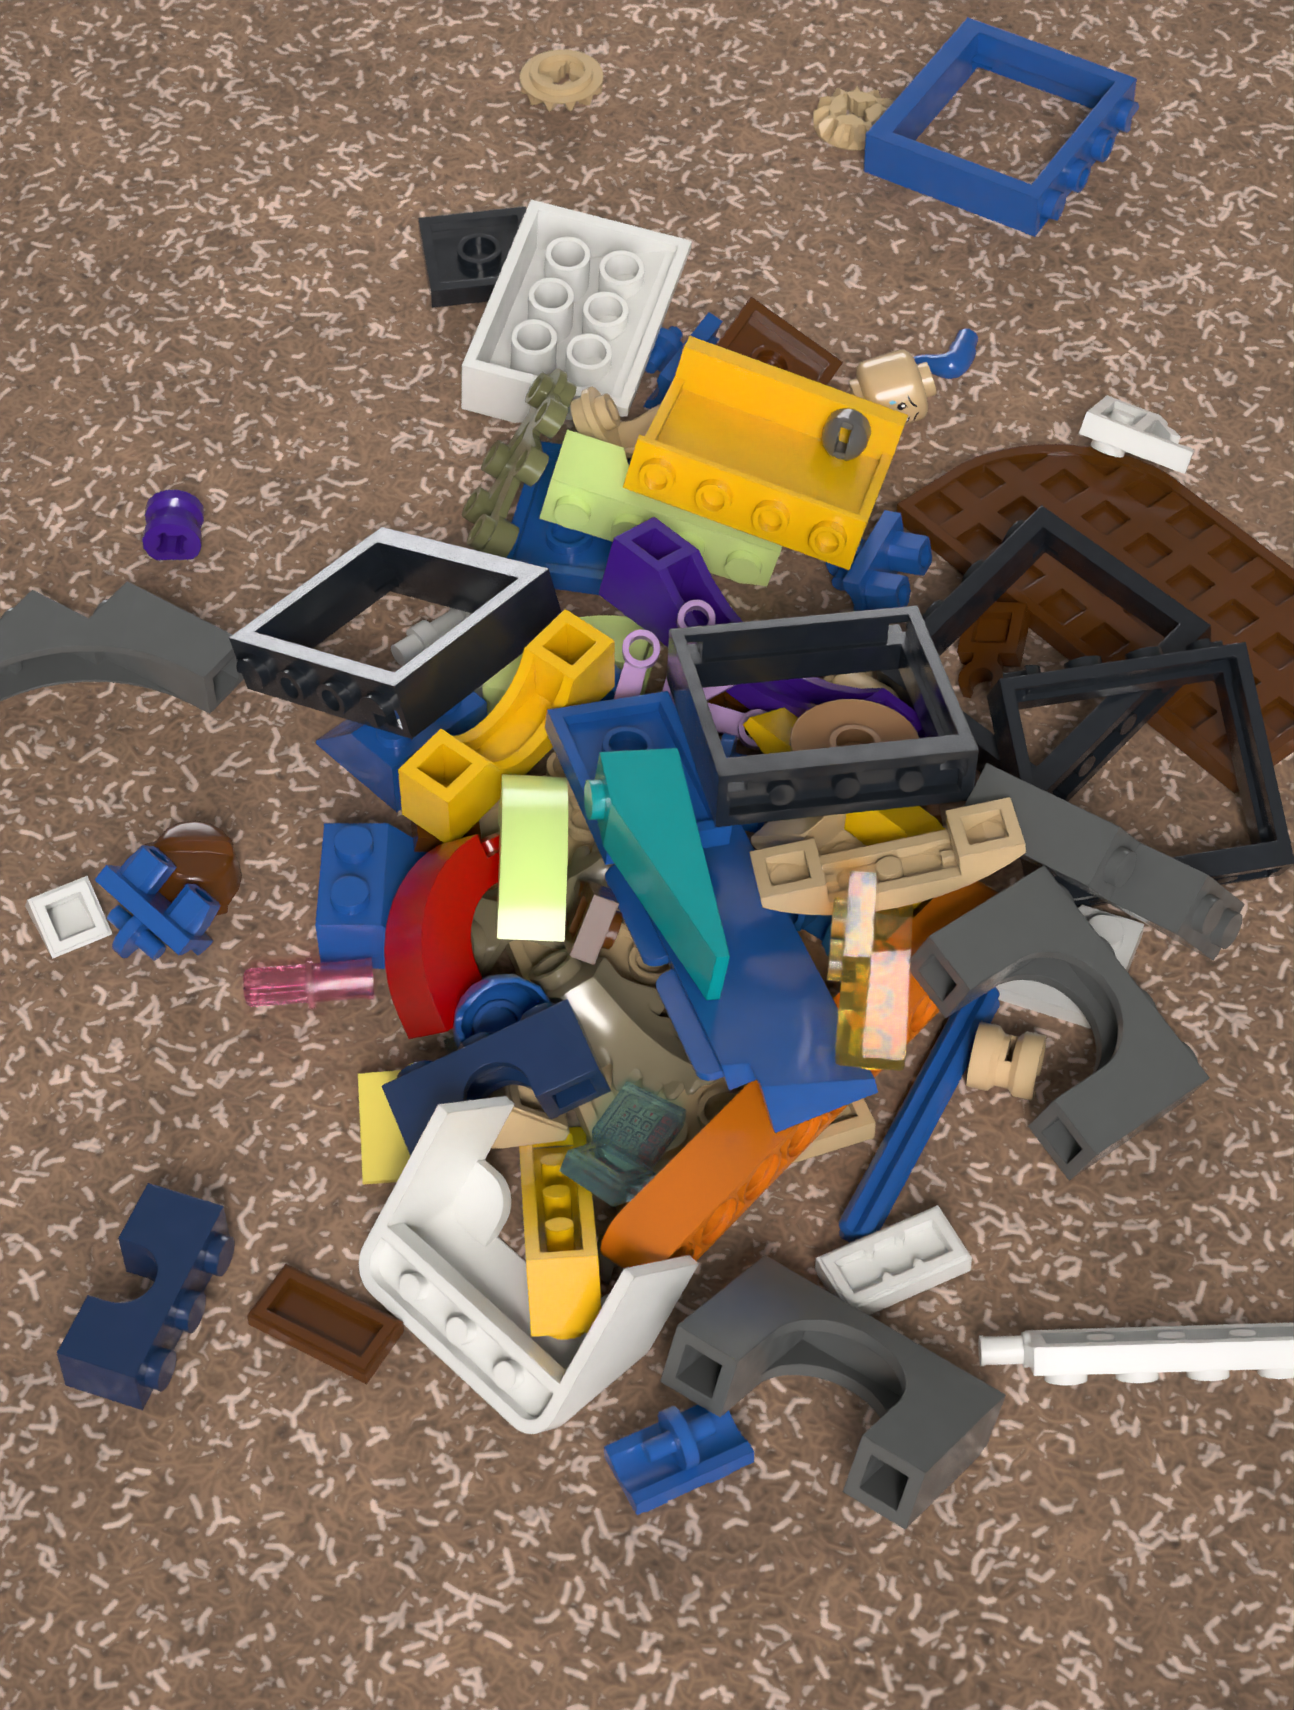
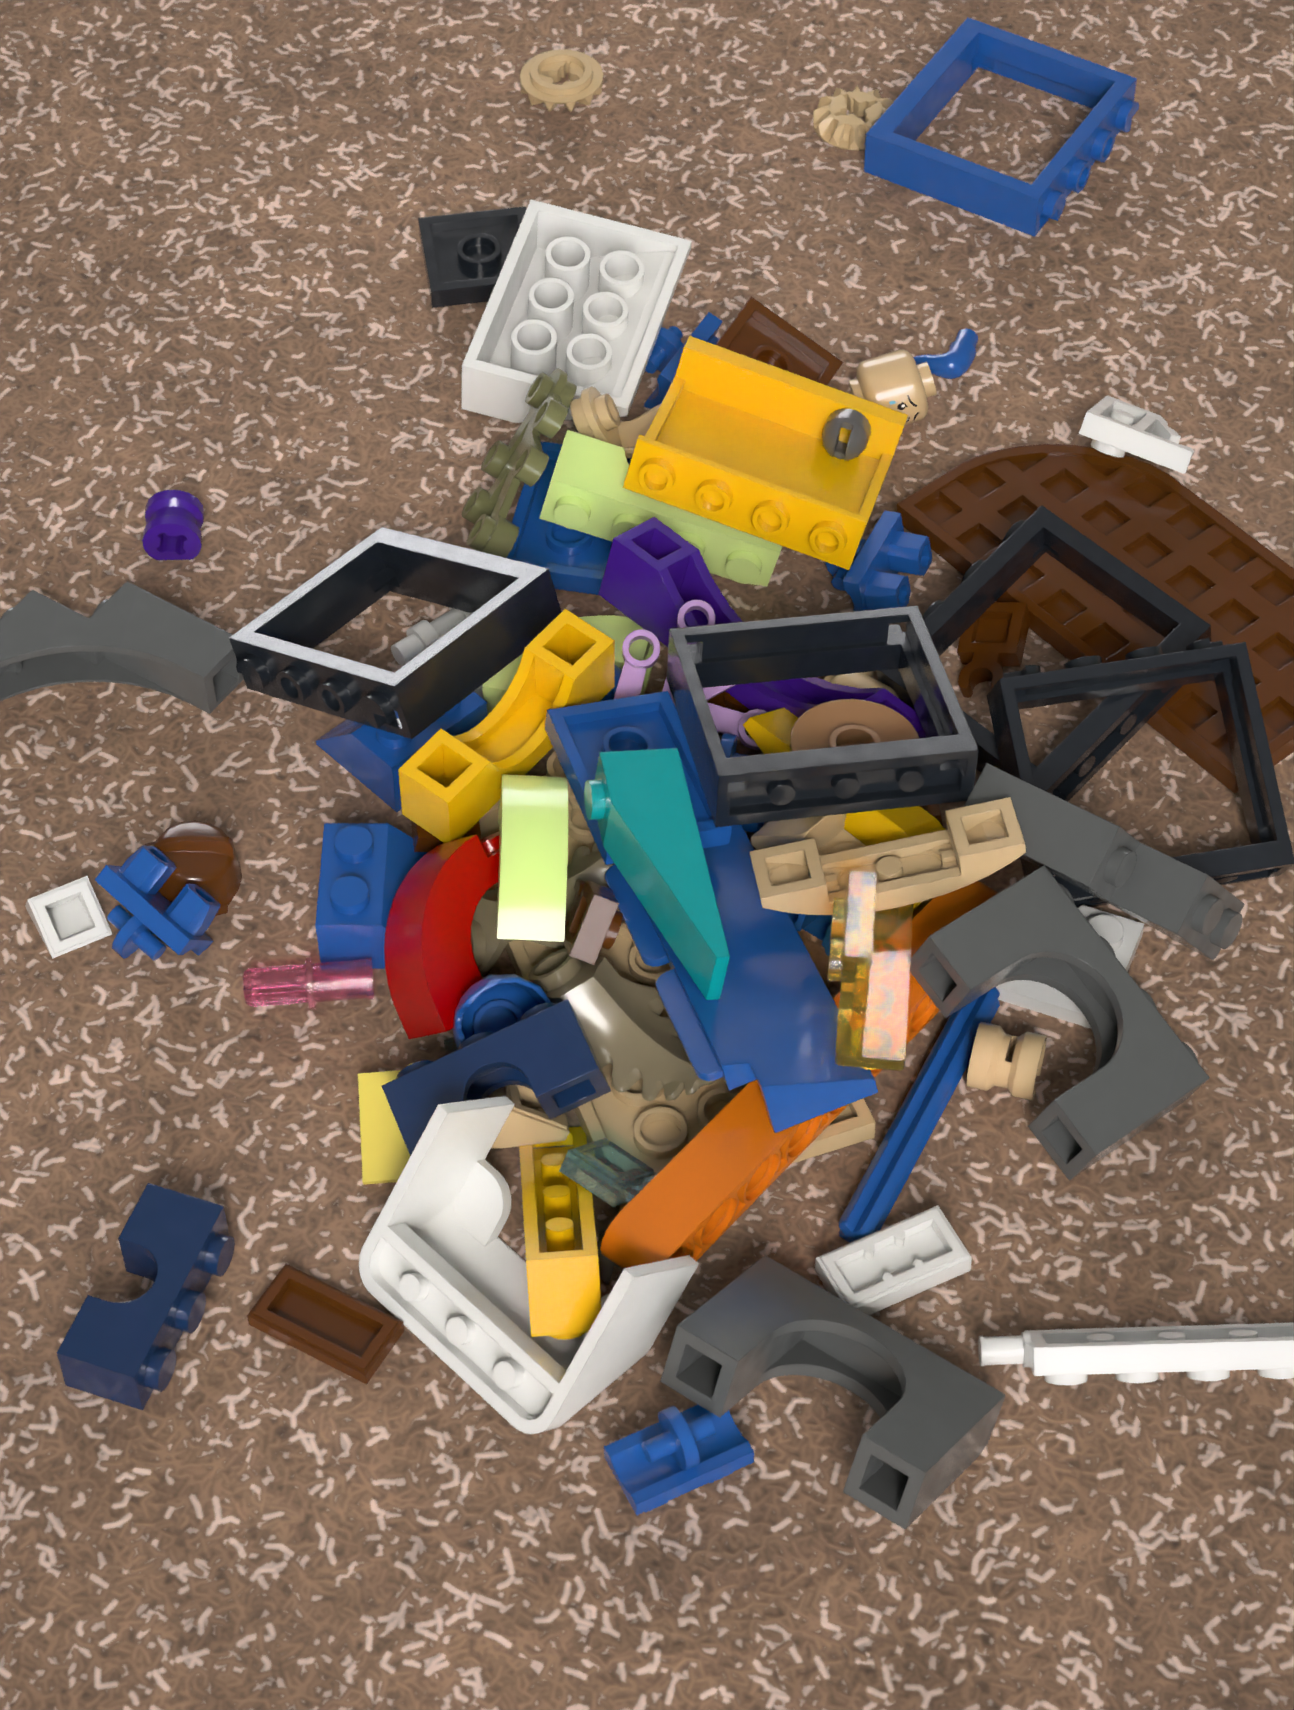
(640, 1123): clear light blue tile -> none

